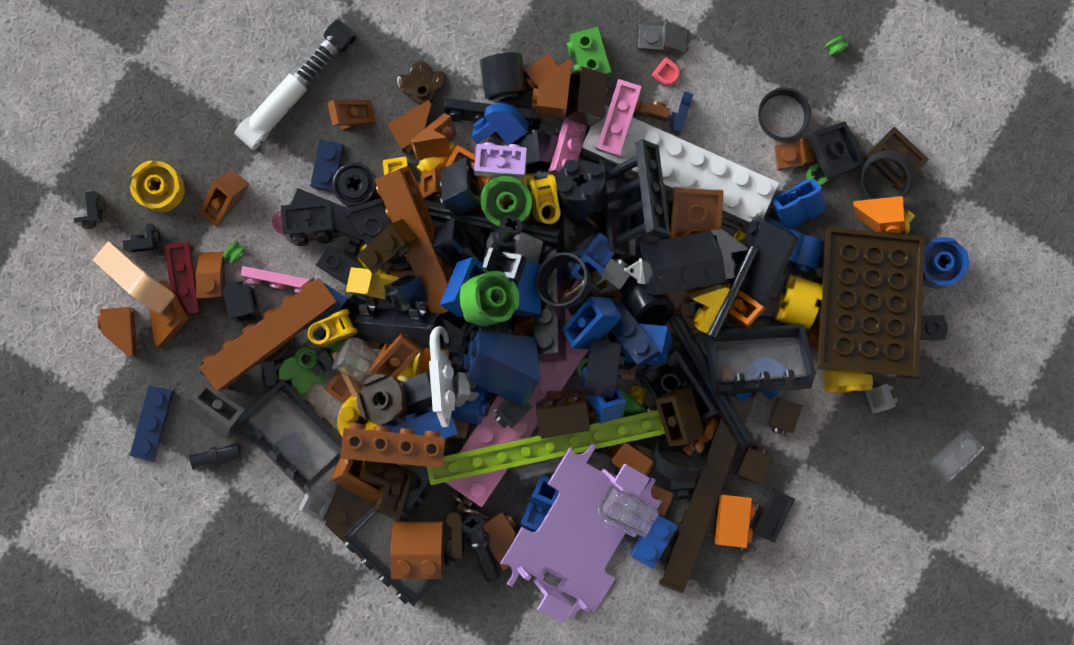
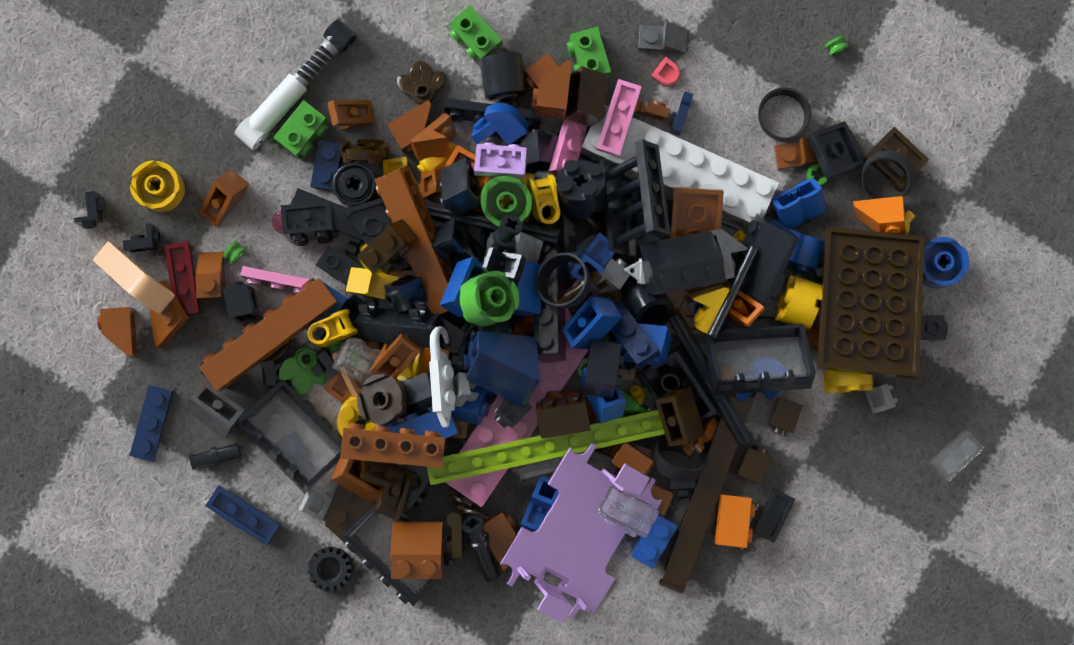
(243, 515): none -> dark blue plate
(302, 130): none -> bright green brick
(317, 576): none -> black tyre
(366, 149): none -> dark brown plate
(474, 34): none -> bright green brick

